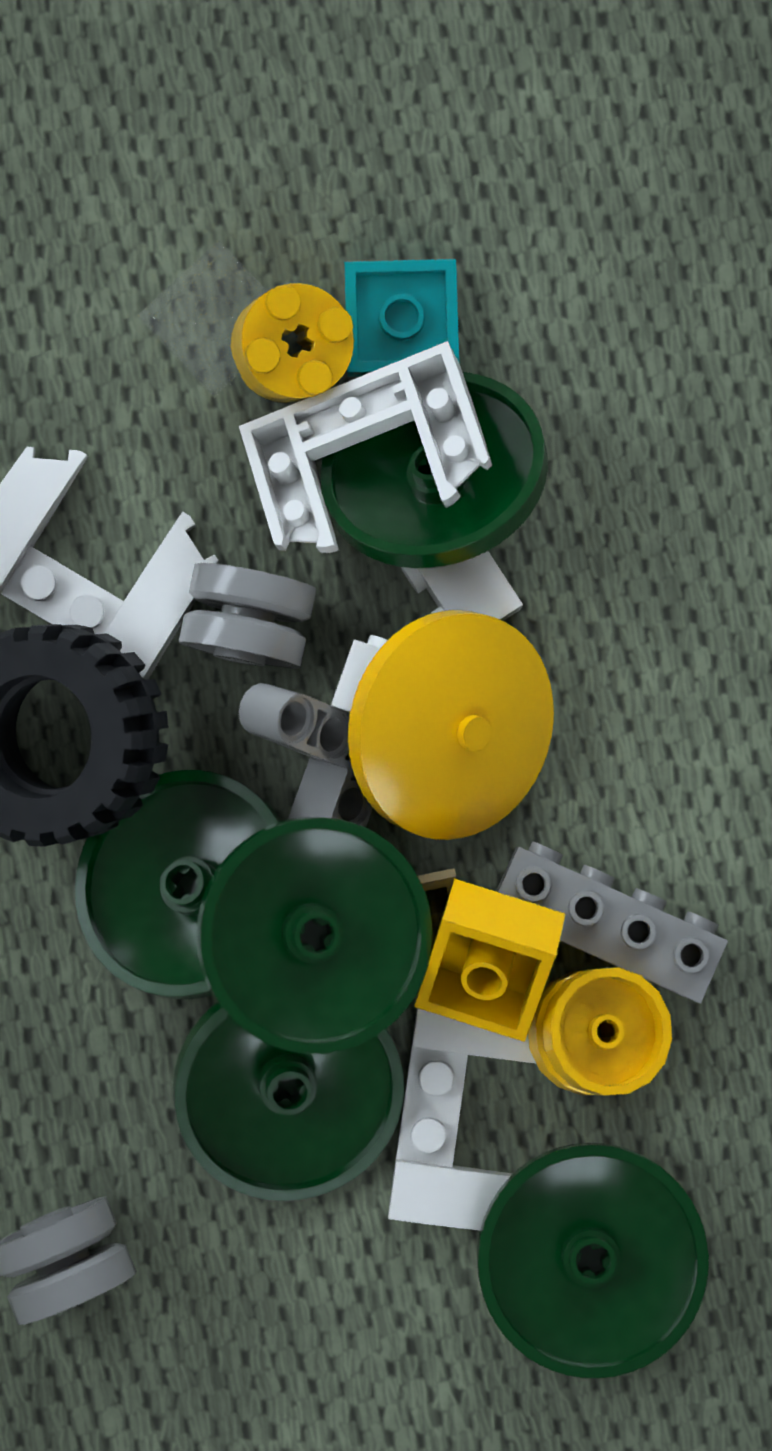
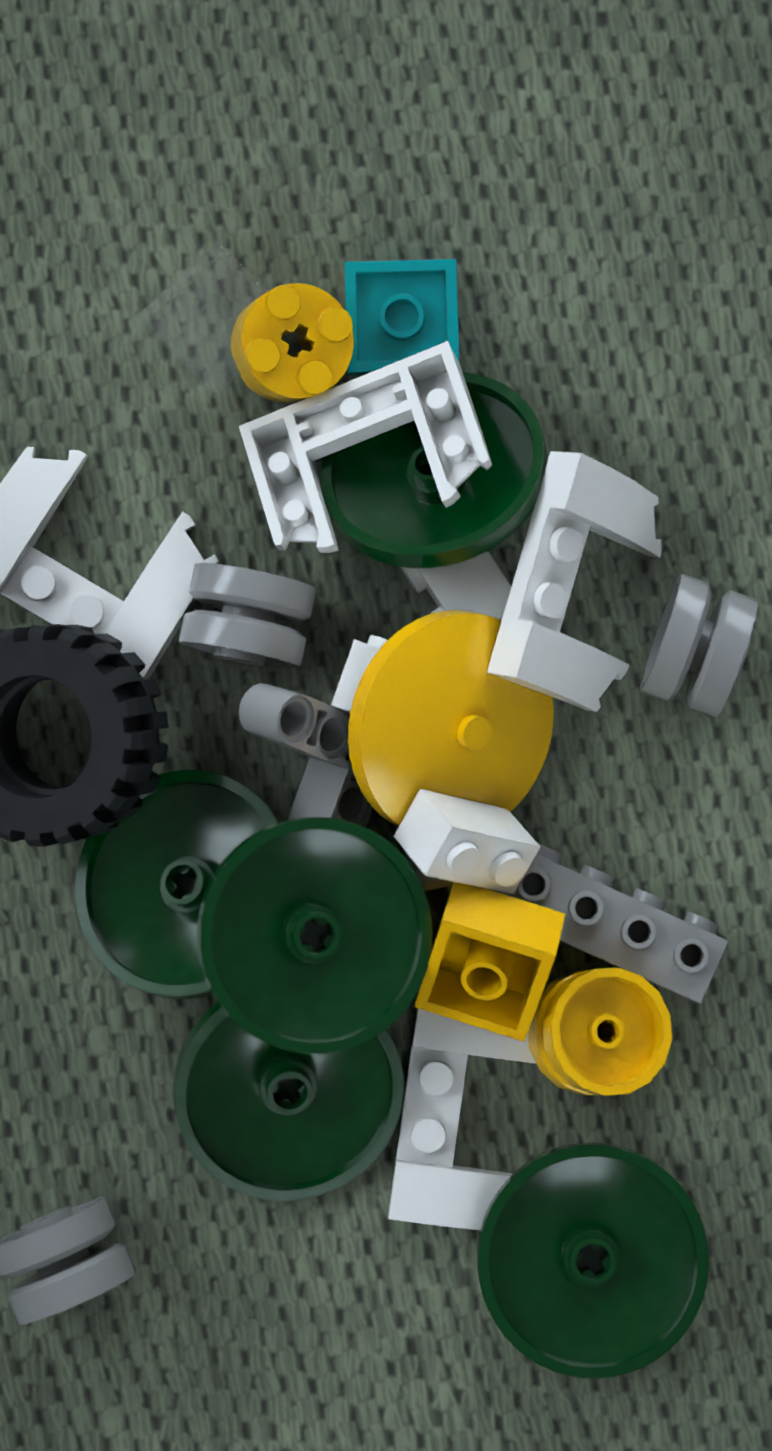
(466, 841): none -> white brick
(572, 499): none -> white wedge
(706, 648): none -> light grey wheel

